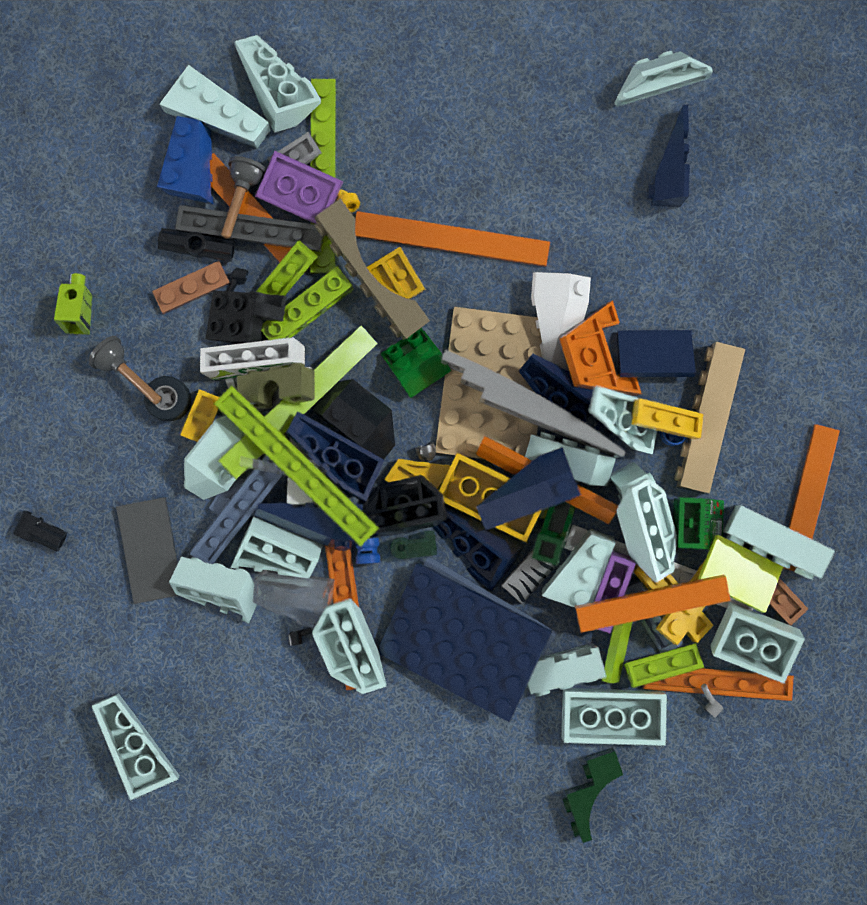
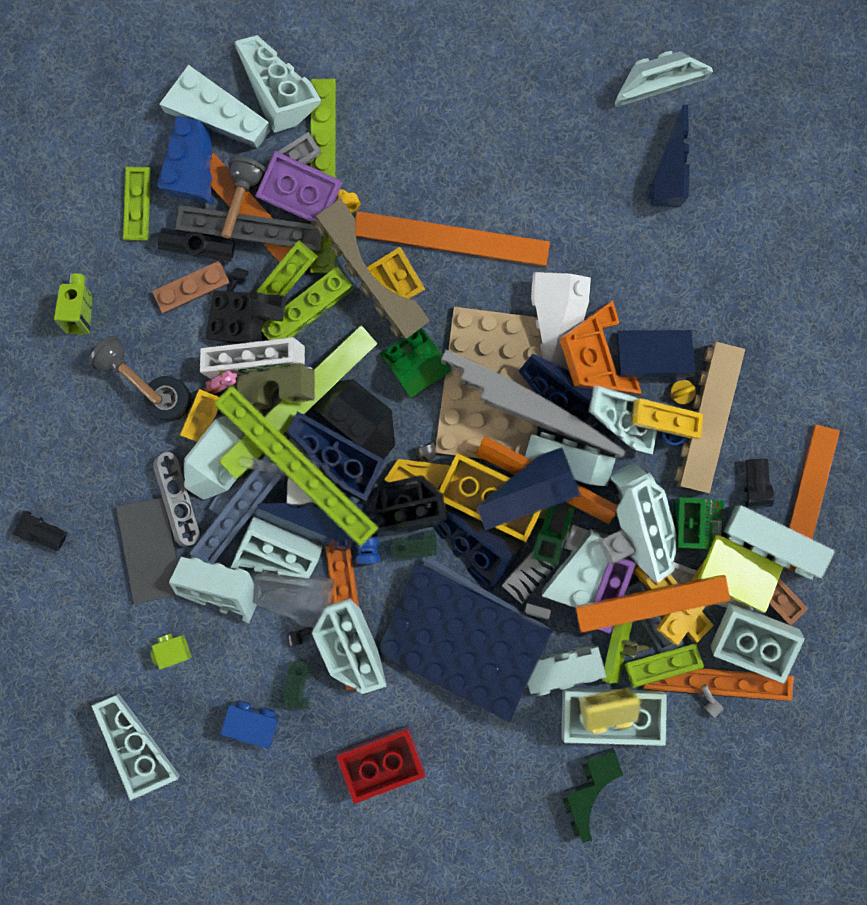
(137, 203): none -> lime tile
(170, 651): none -> lime brick
(171, 500): none -> light grey beam
(221, 382): none -> bright pink axle
(250, 724): none -> blue brick
(295, 685): none -> clear green leg
(381, 764): none -> red brick
(537, 611): none -> light grey tile
(609, 709): none -> light yellow slope
(616, 547): none -> light grey plate
(631, 648): none -> olive hand
(682, 392): none -> yellow tile
(758, 486): none -> black piece

